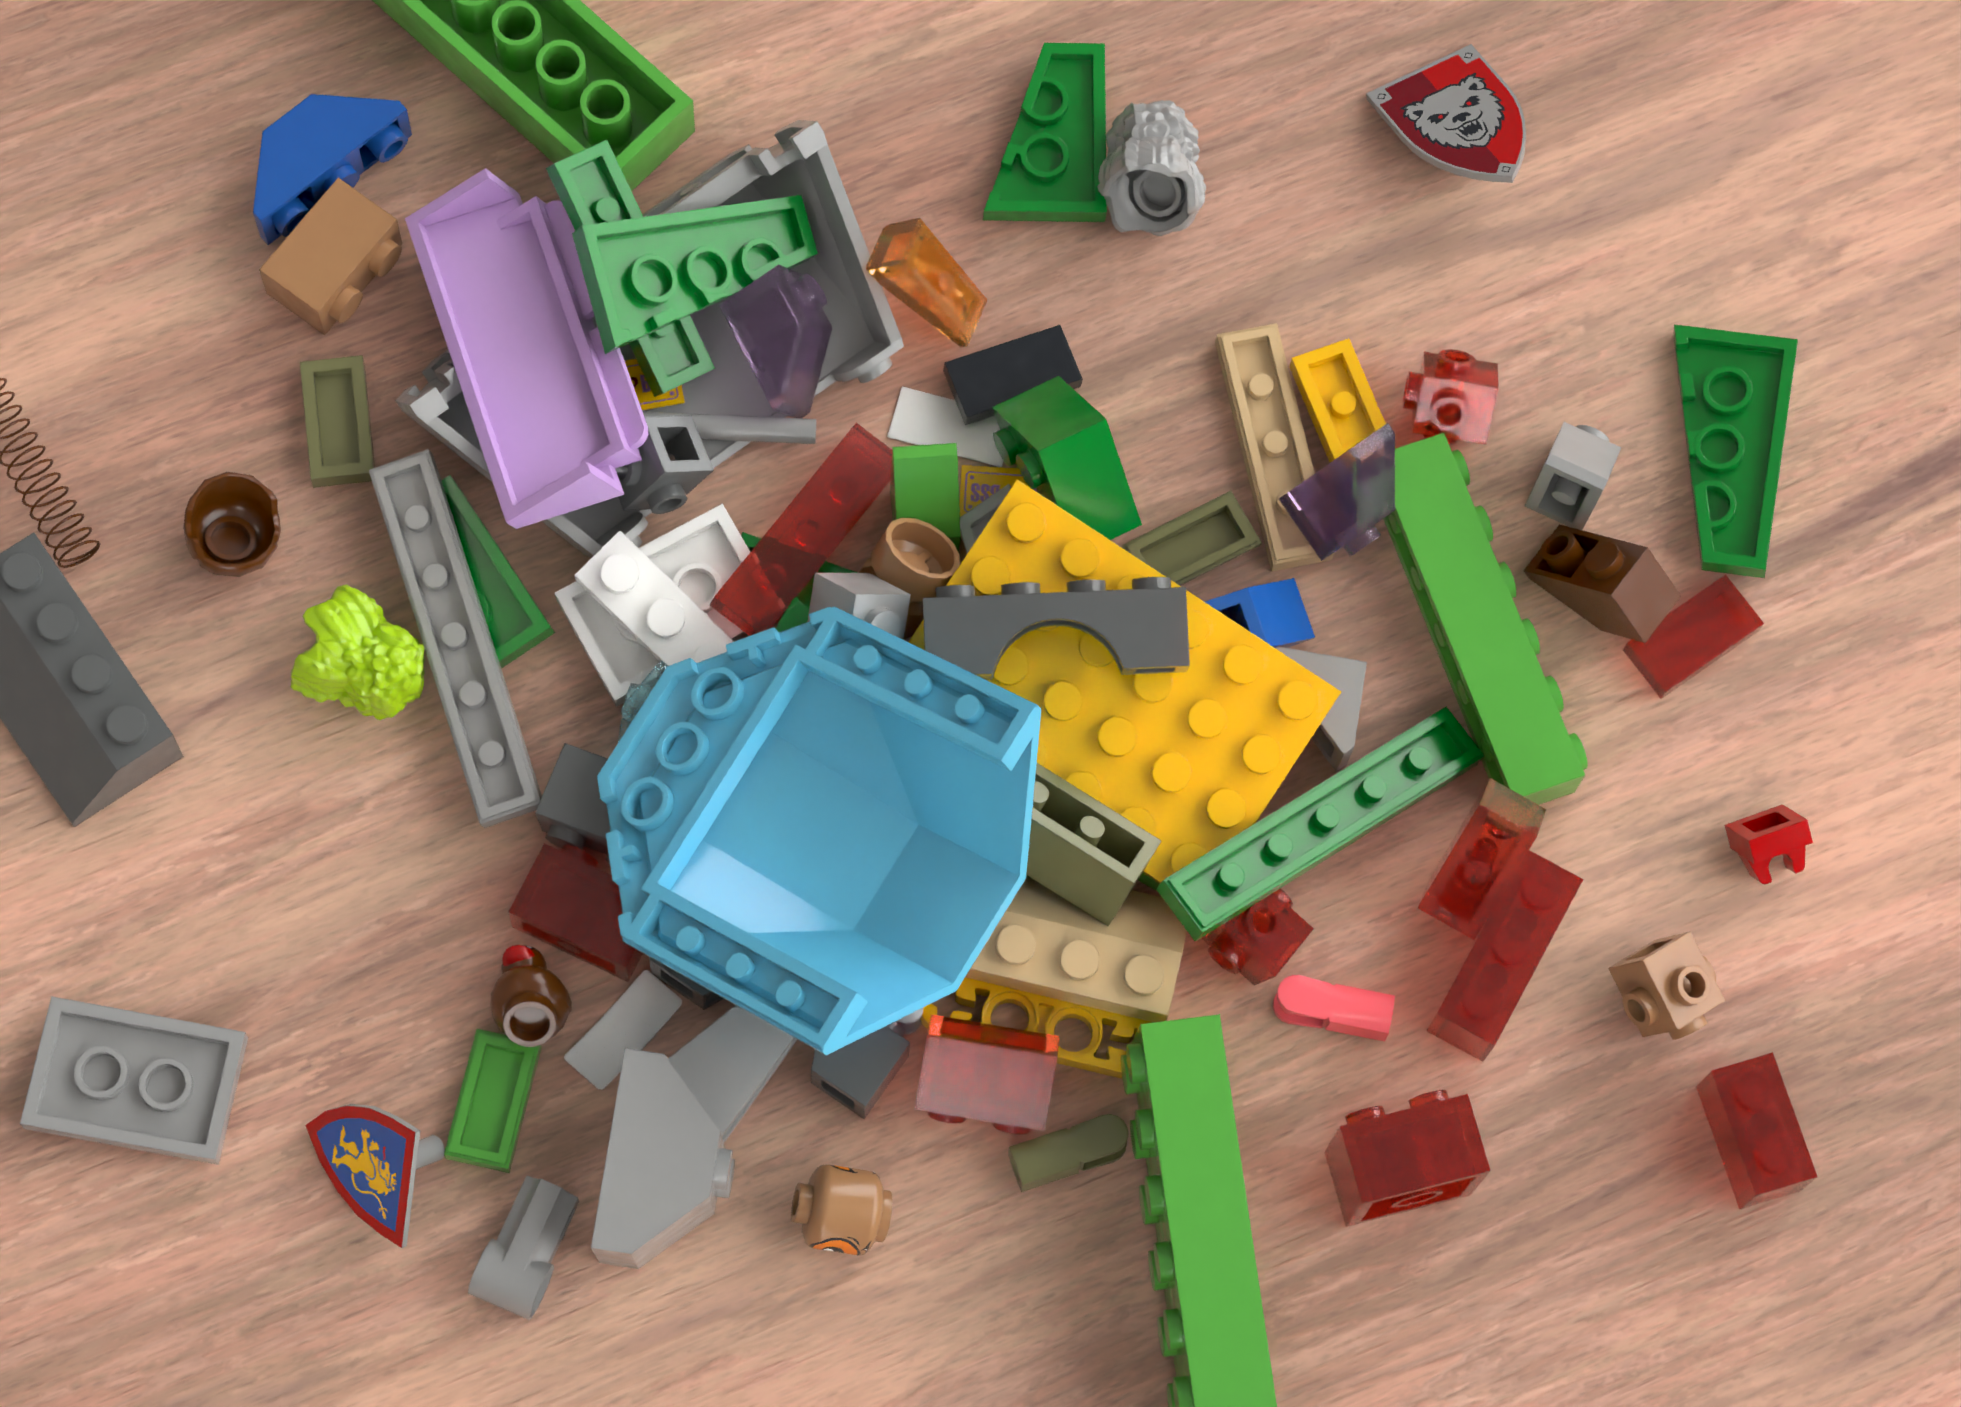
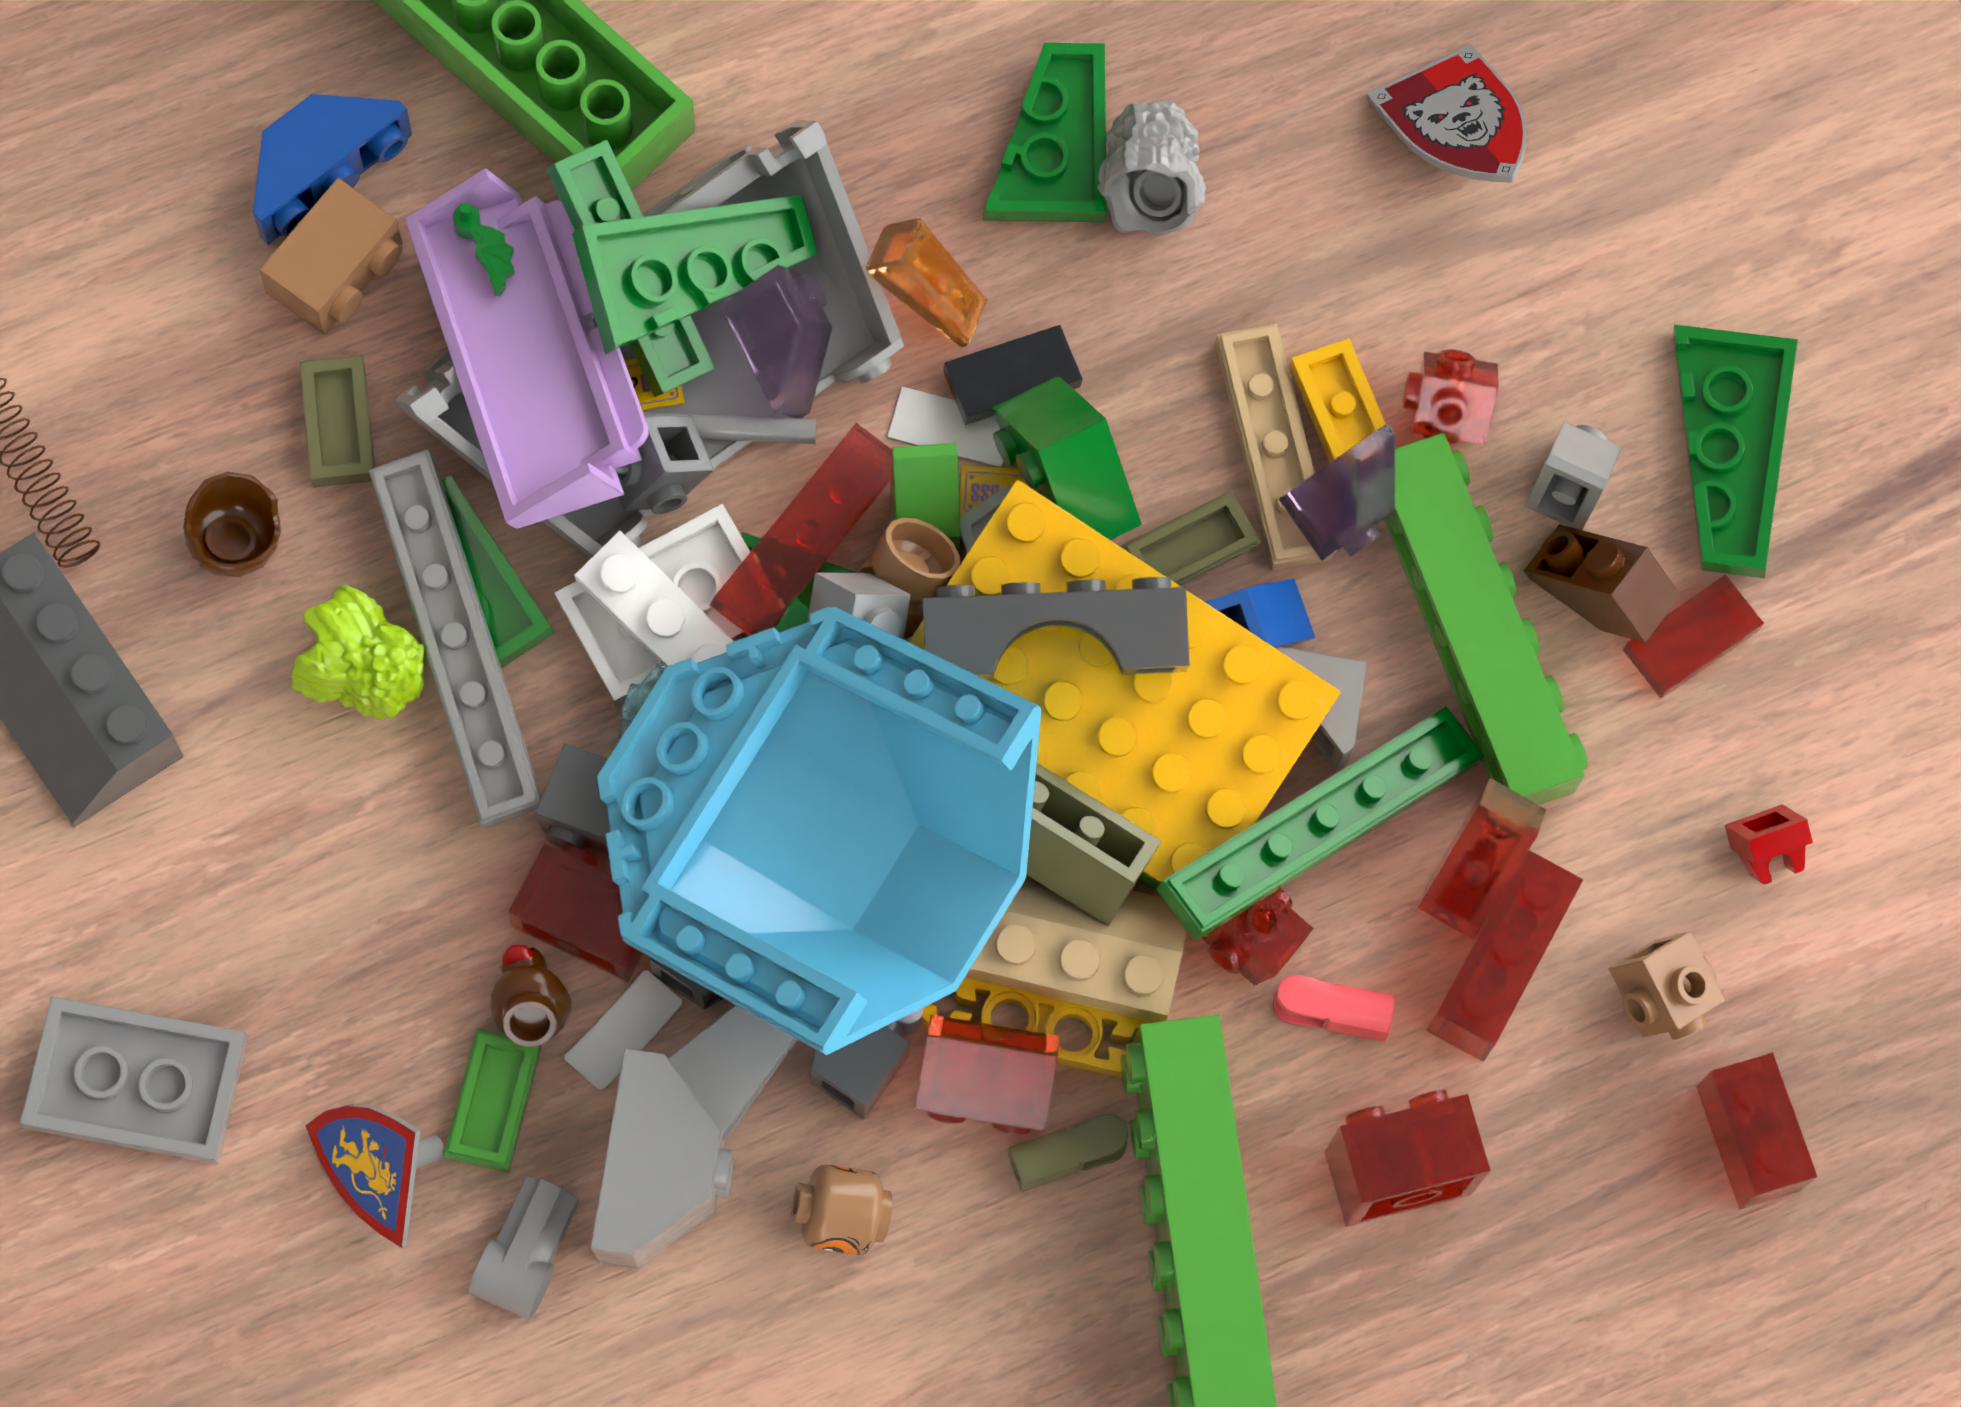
(490, 244): none -> green piece

